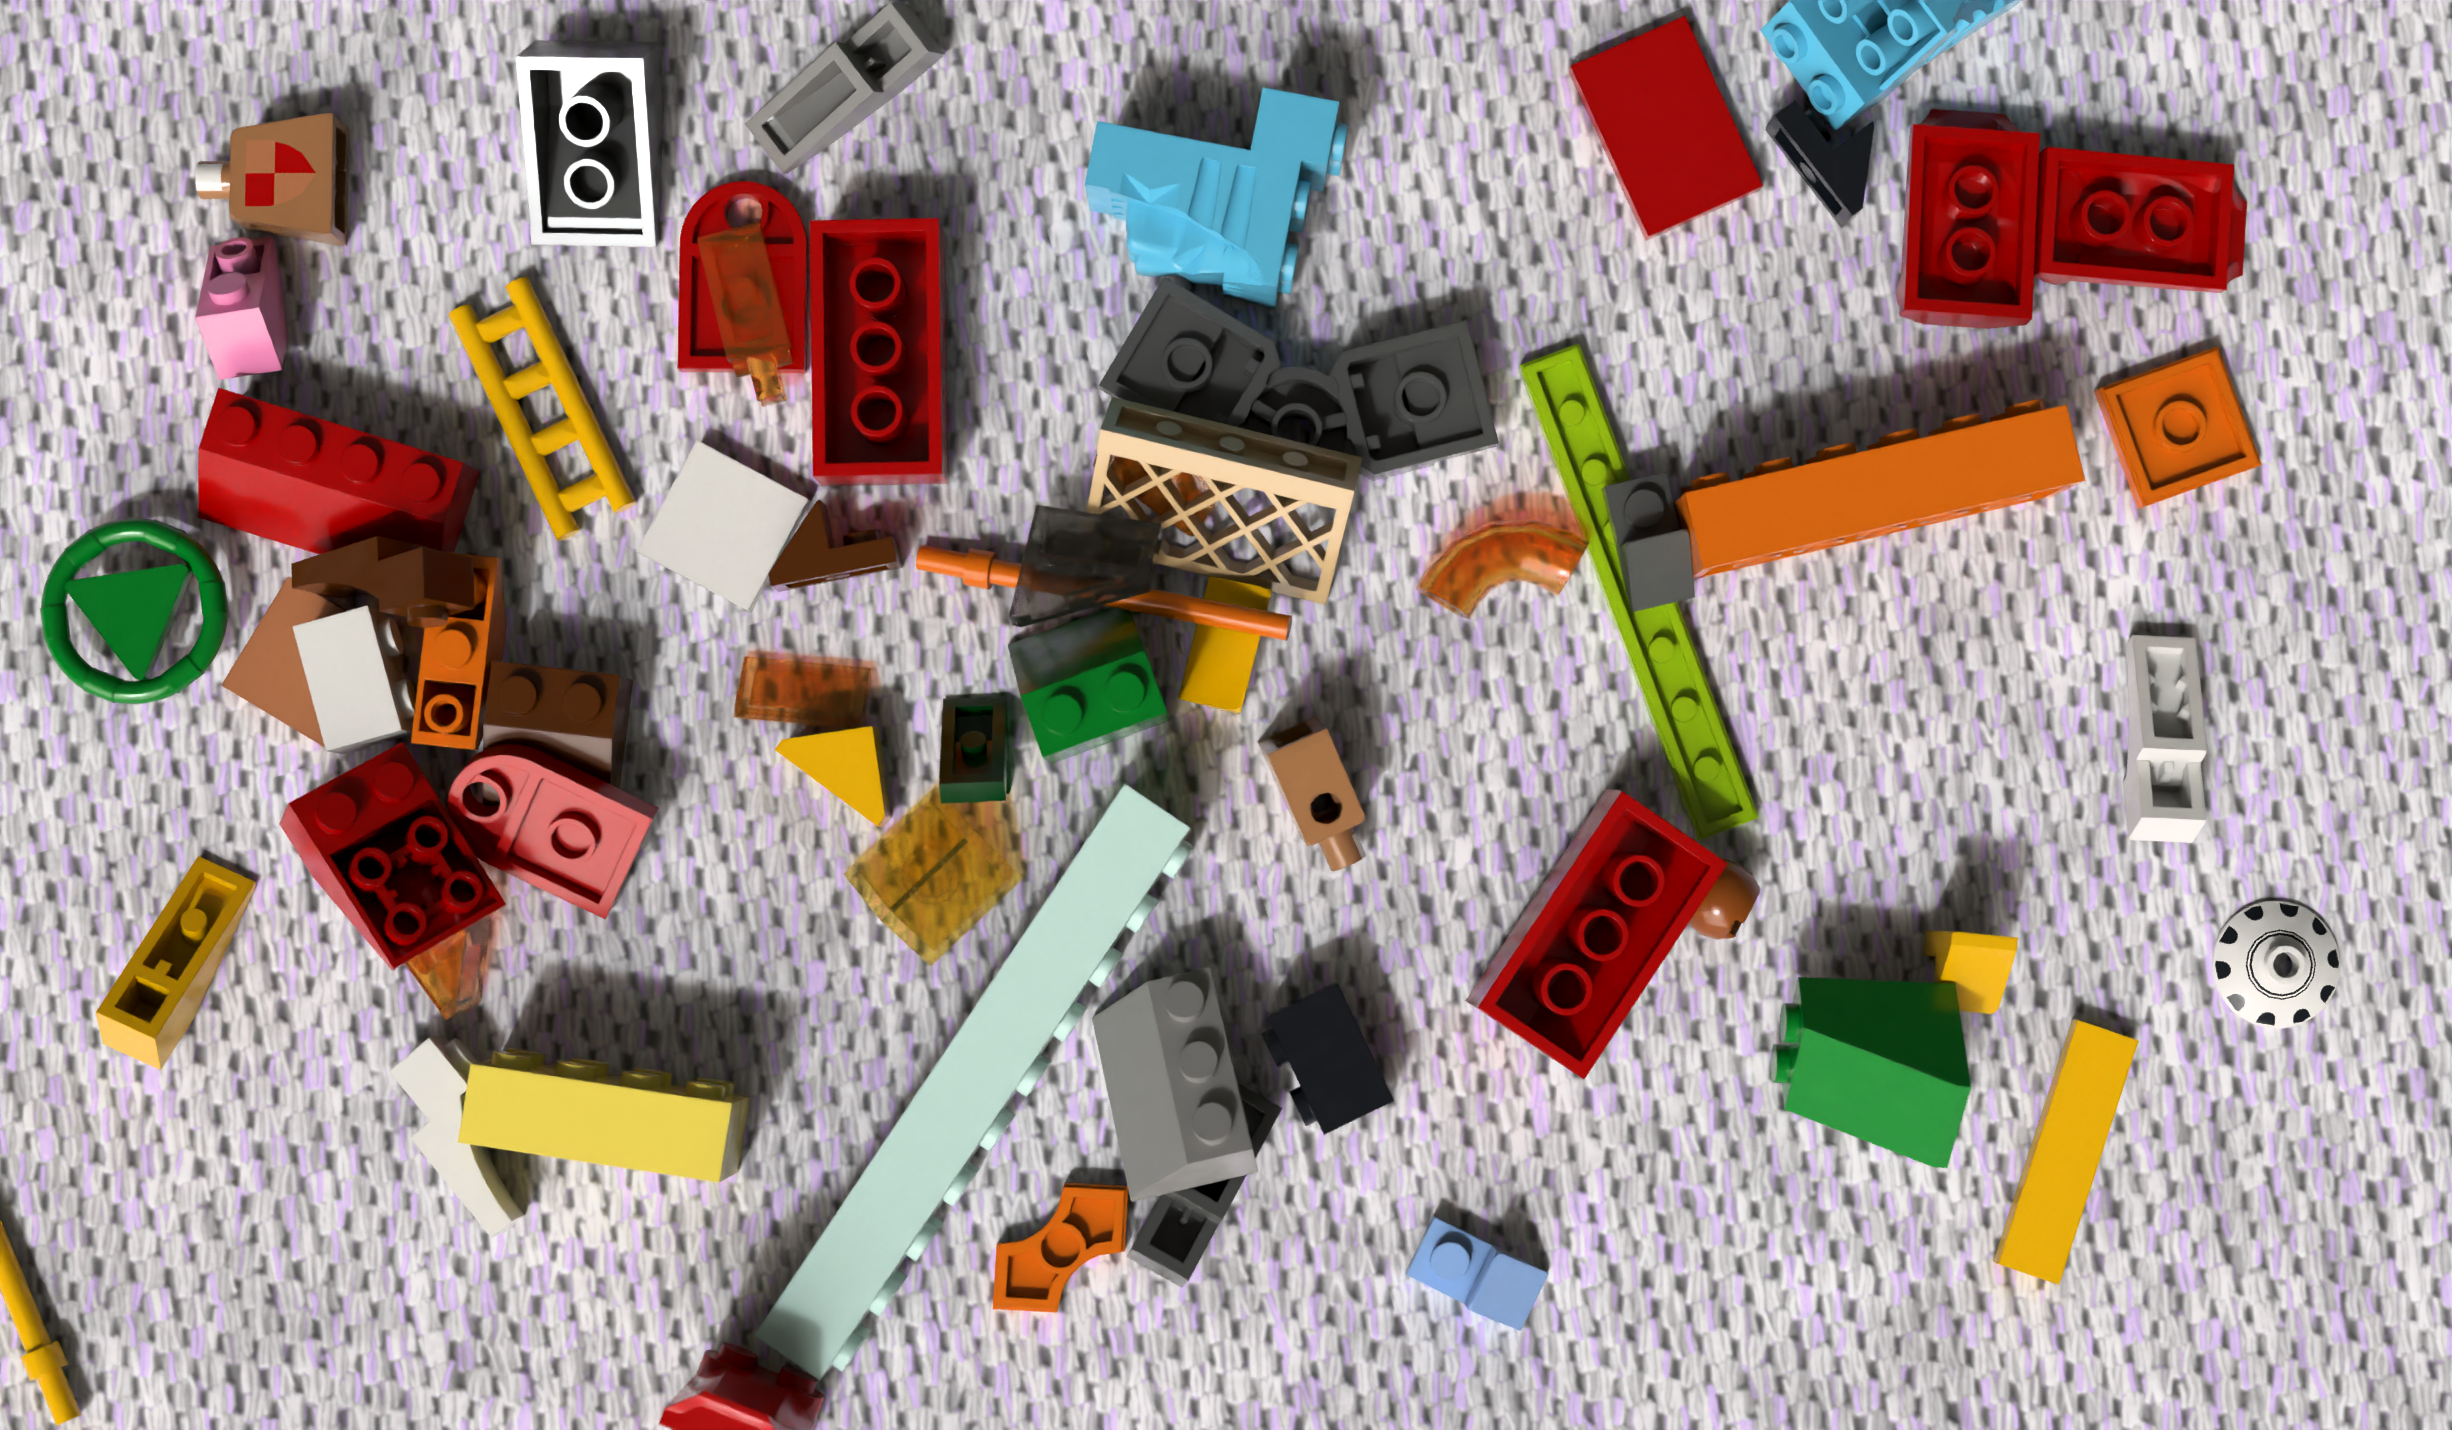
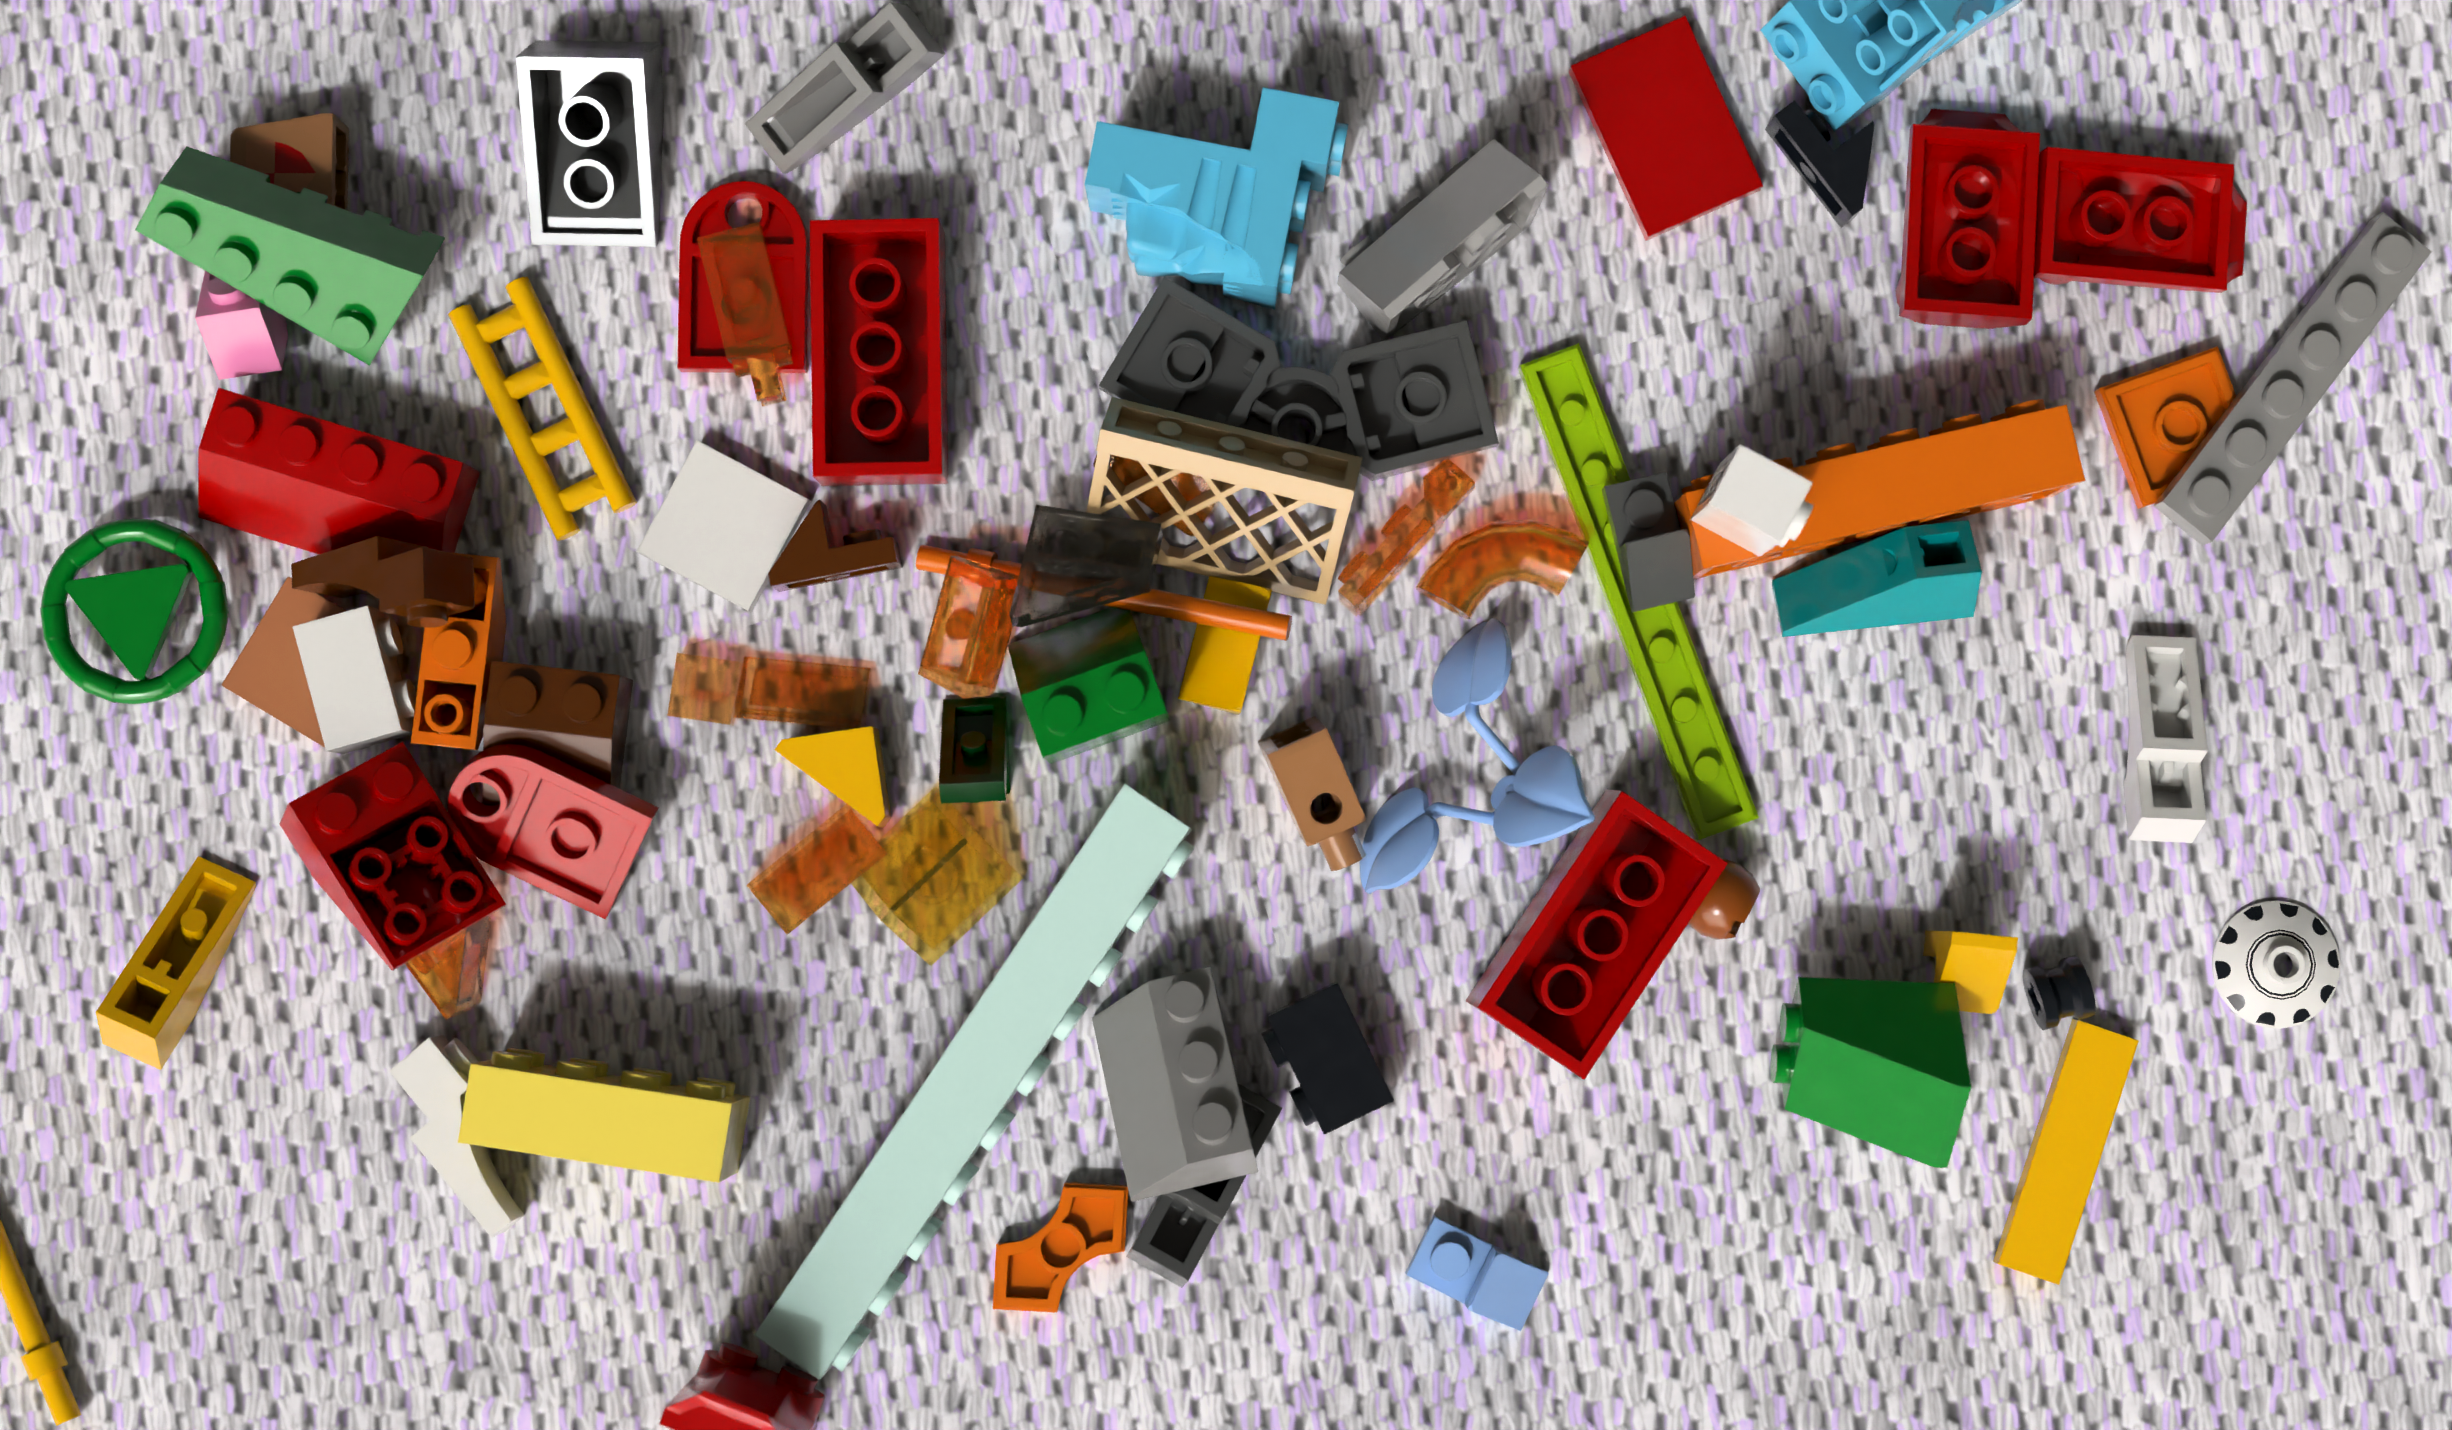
(290, 249): none -> wedge
(704, 689): none -> clear orange tile
(817, 868): none -> clear orange slope
(969, 629): none -> clear orange slope
(1405, 536): none -> clear orange hinge
(1441, 238): none -> light grey wedge
(1530, 806): none -> light blue plant
(1754, 502): none -> white brick
(1889, 581): none -> teal slope
(2059, 992): none -> black wheel
(2292, 379): none -> light grey plate

